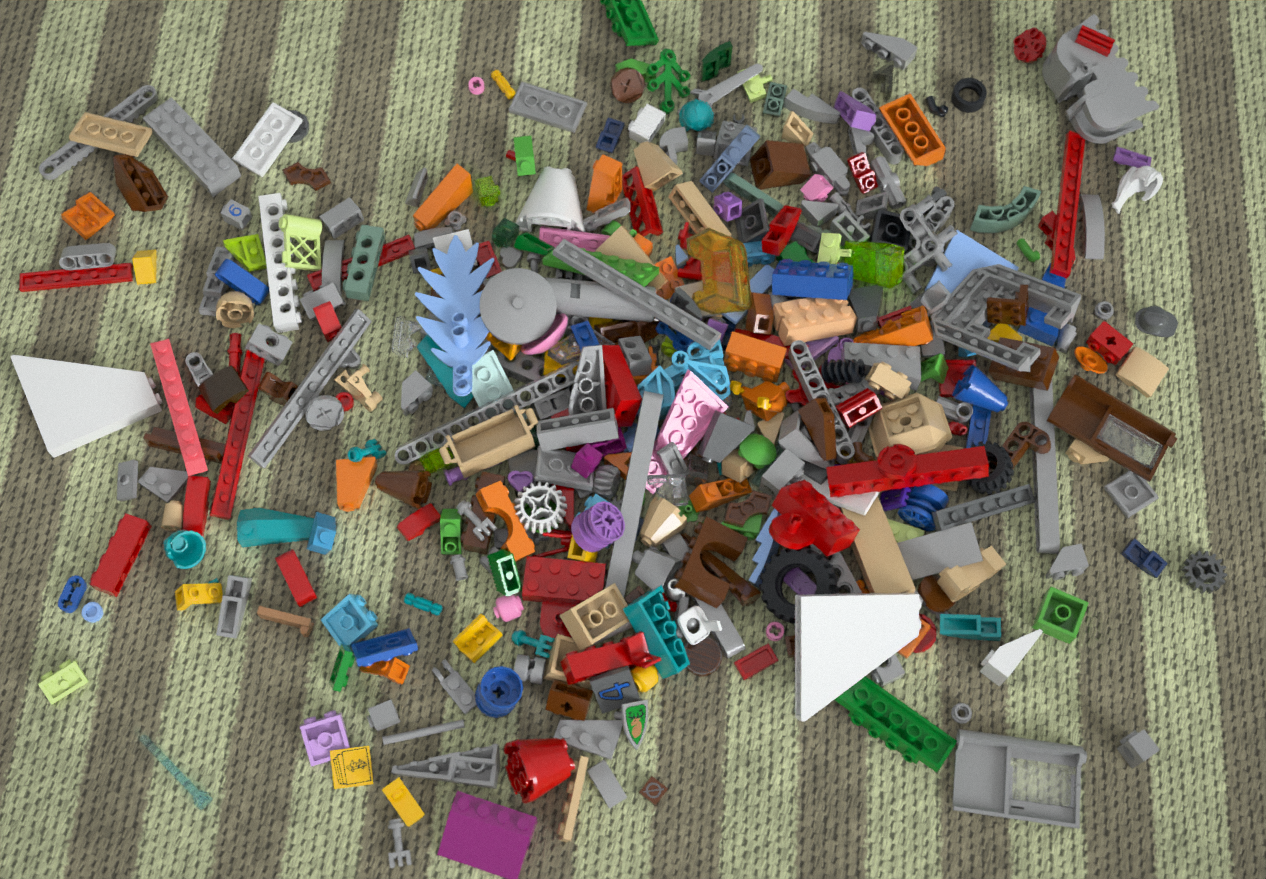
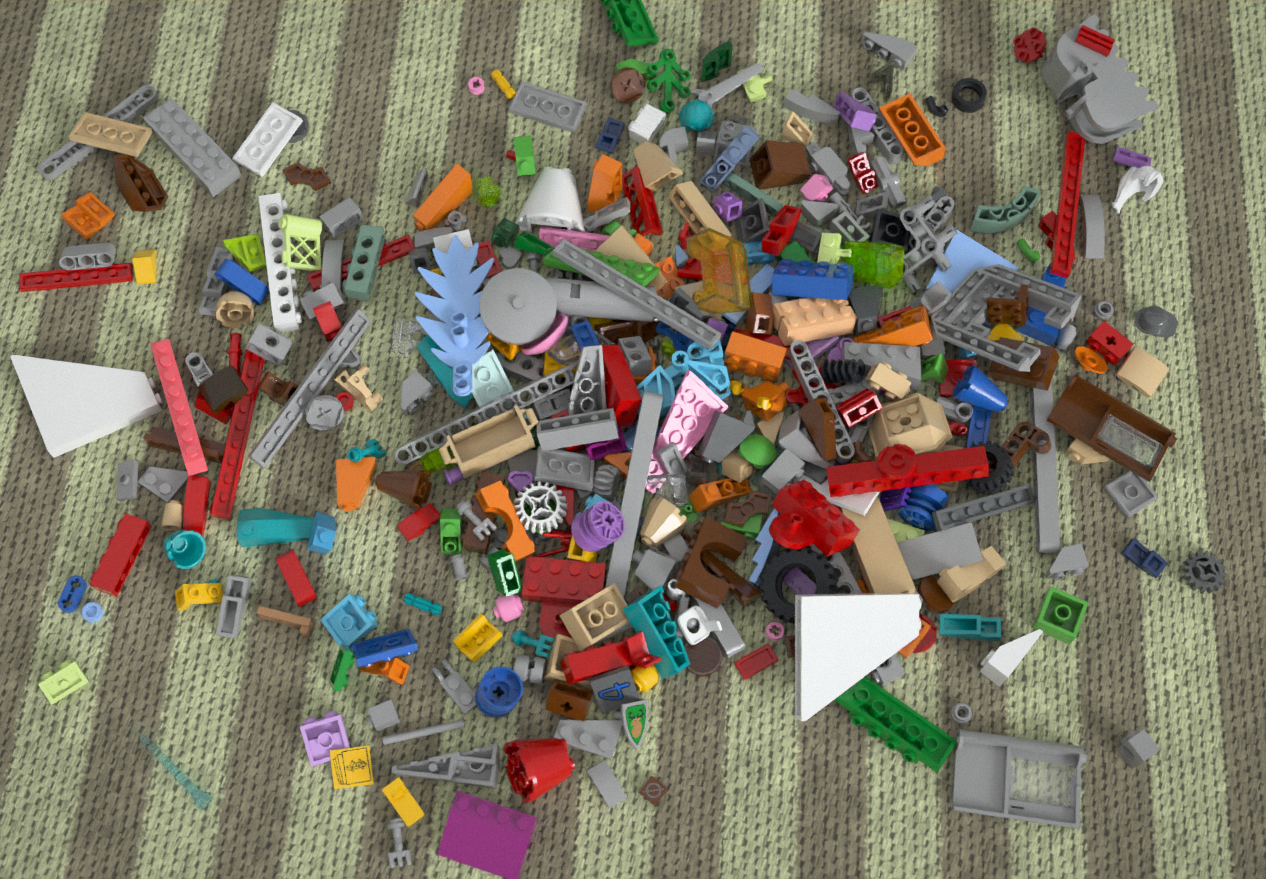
(236, 214): light grey brick -> none
(570, 806): tan plate -> none
(586, 460): magenta brick -> none
(775, 99): sand green slope -> none

